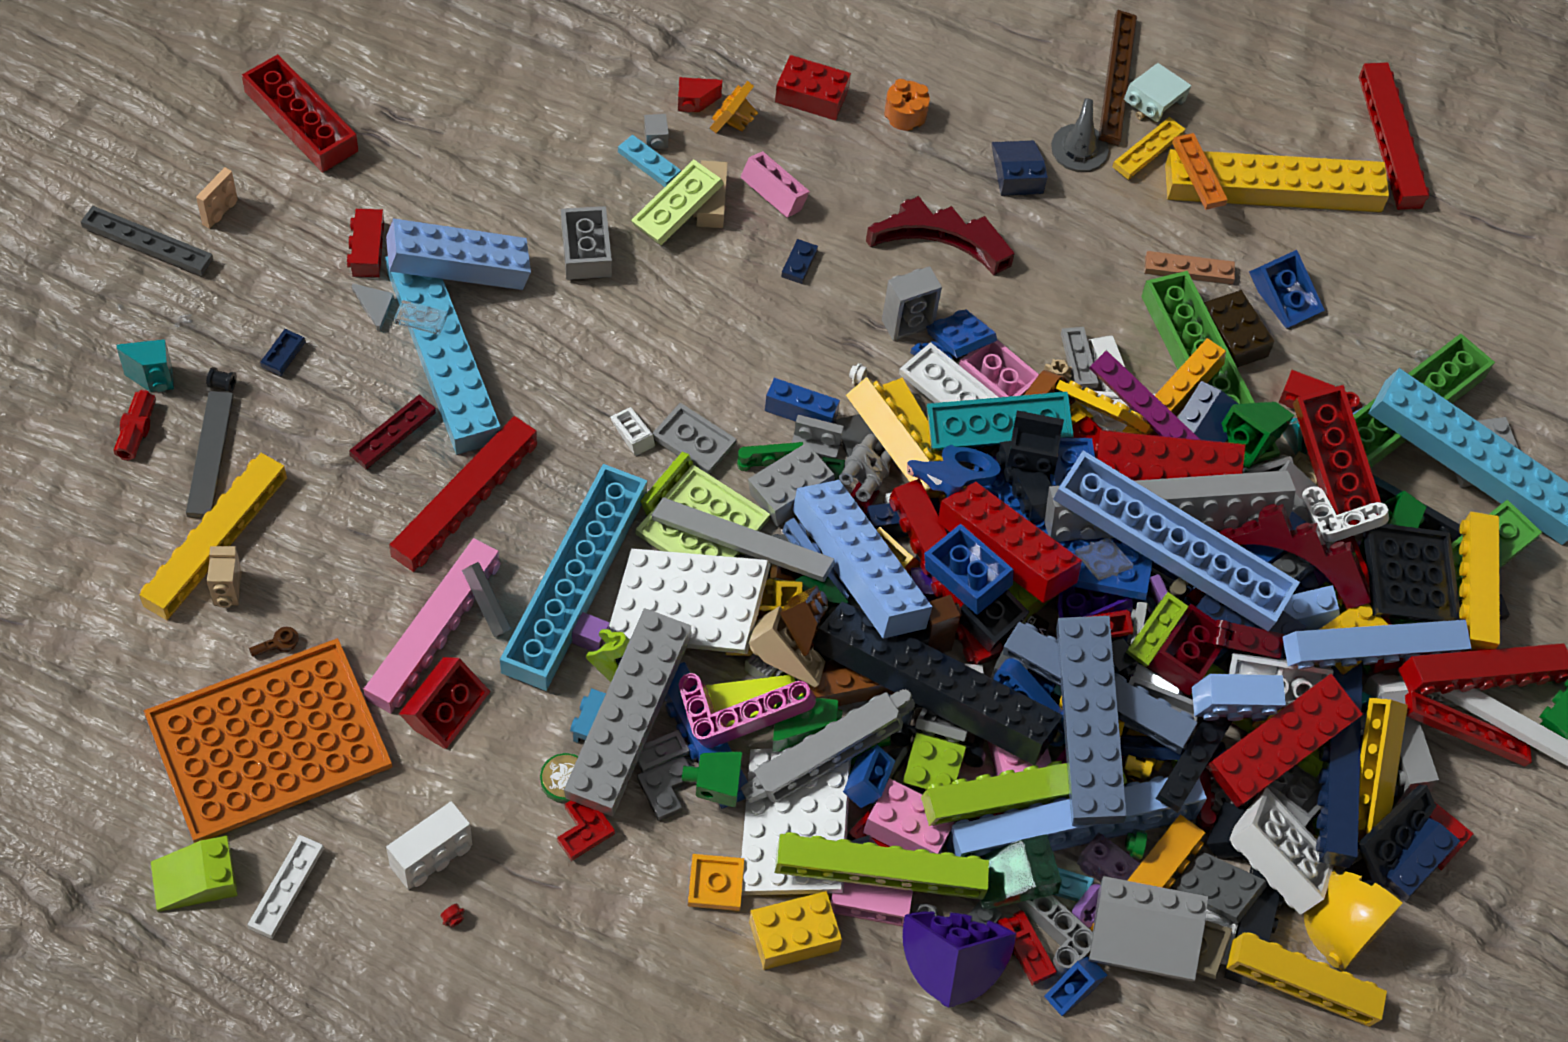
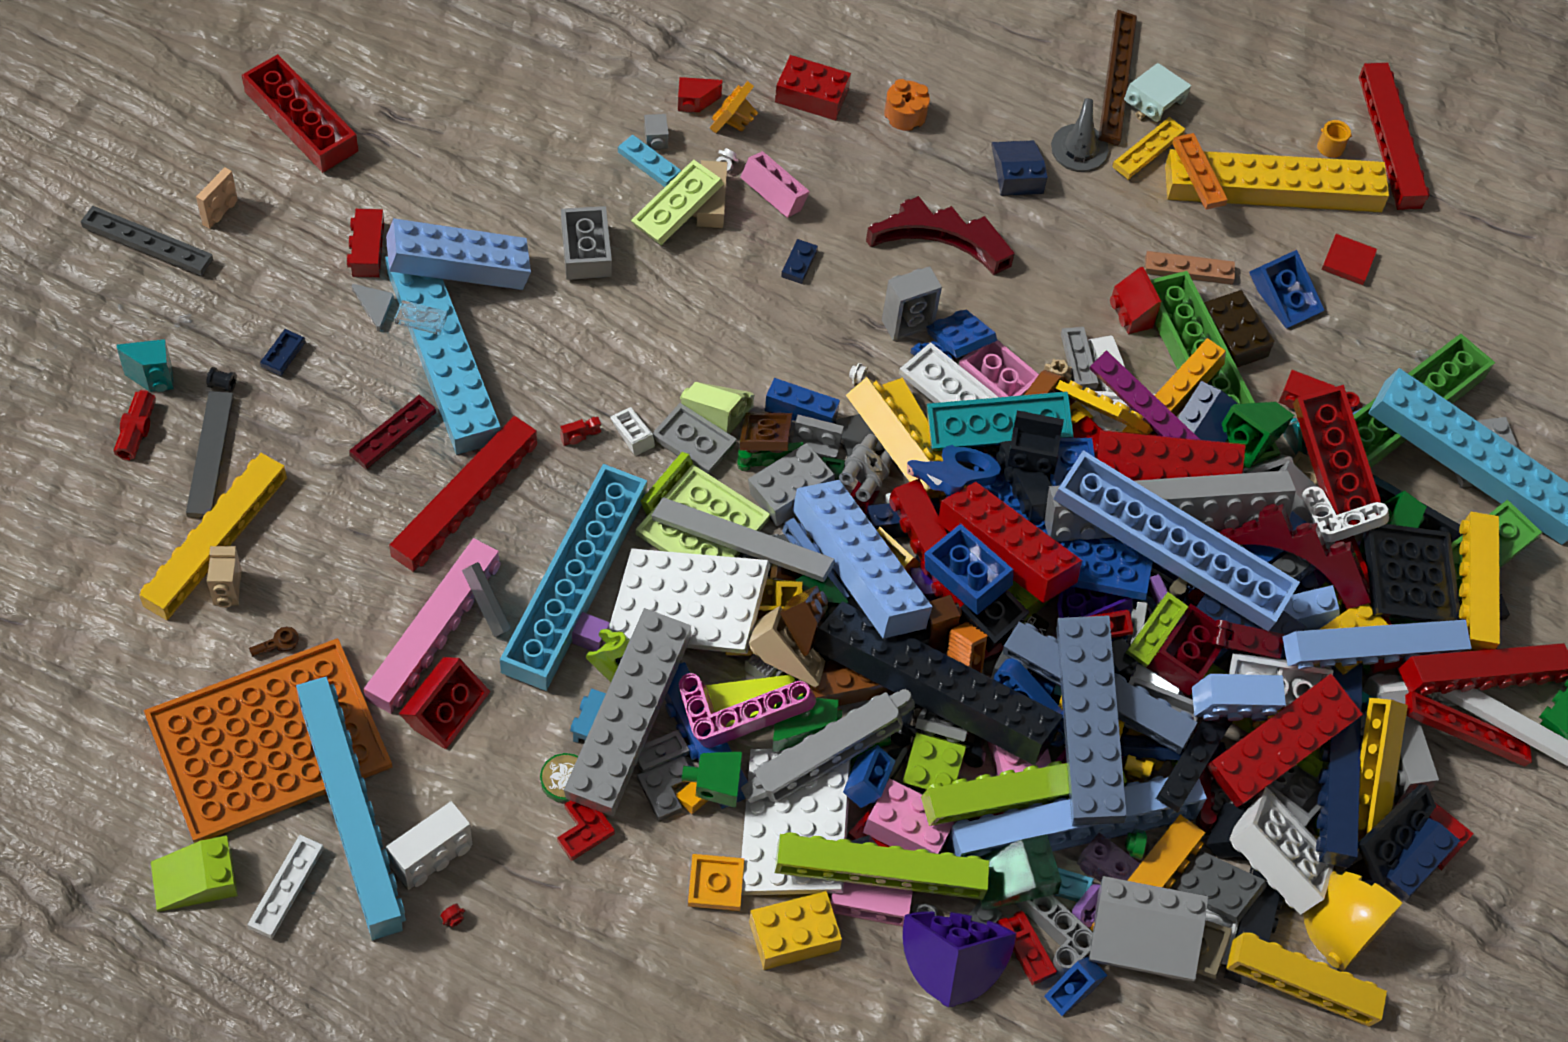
(349, 806): none -> medium azure brick
(576, 431): none -> red plate
(688, 798): none -> light orange slope
(718, 404): none -> yellowish green slope
(728, 156): none -> white plate
(766, 432): none -> reddish brown plate
(967, 646): none -> orange brick
(1104, 558): clear piece -> none
(1136, 302): none -> red slope
(1334, 138): none -> light orange piece
(1349, 259): none -> red tile

